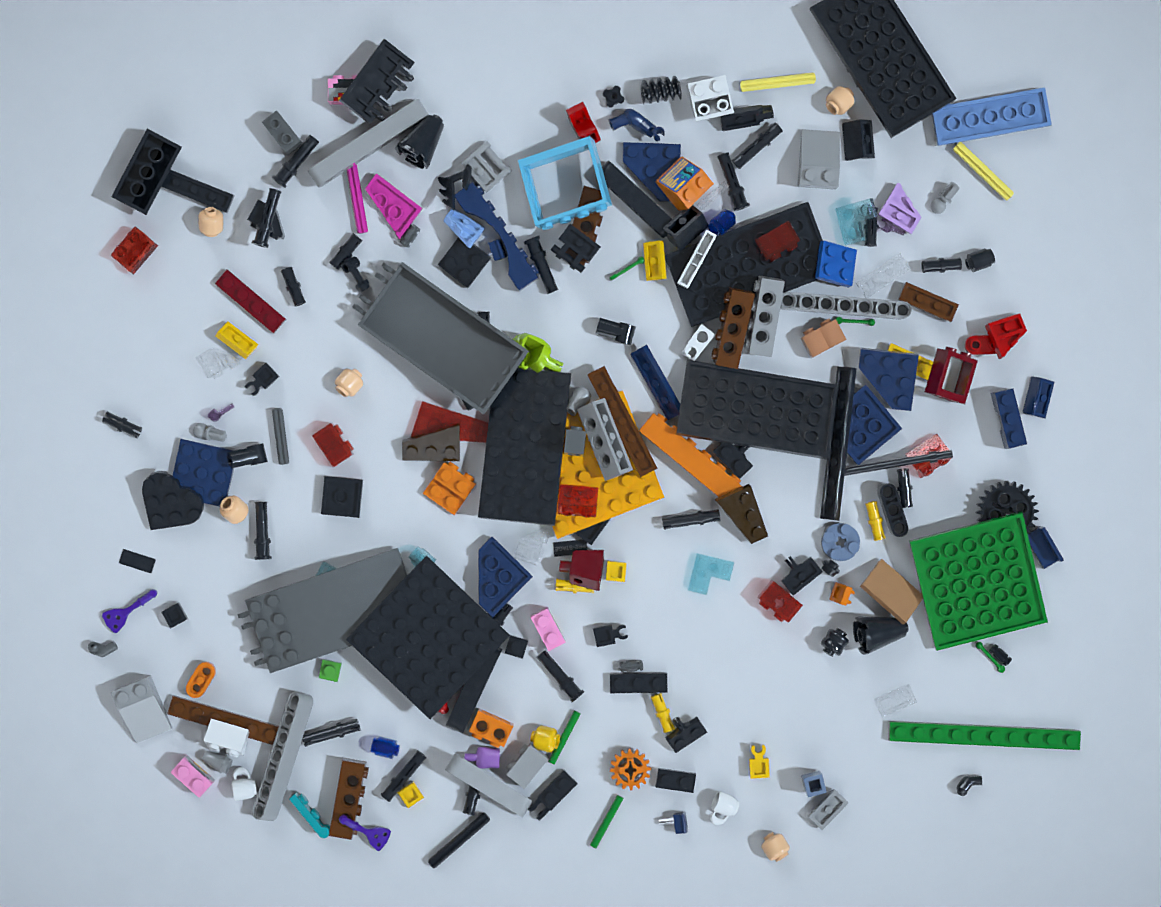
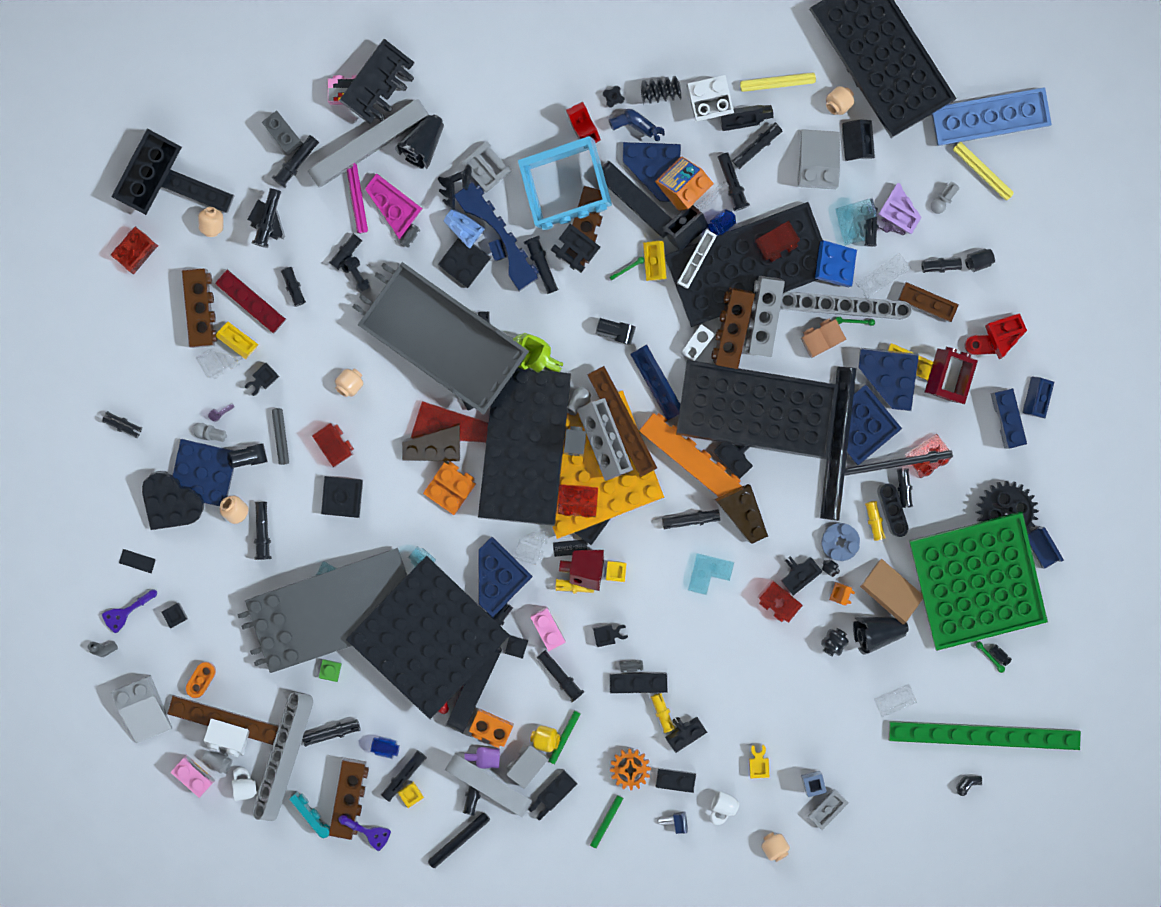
(190, 280): none -> reddish brown brick

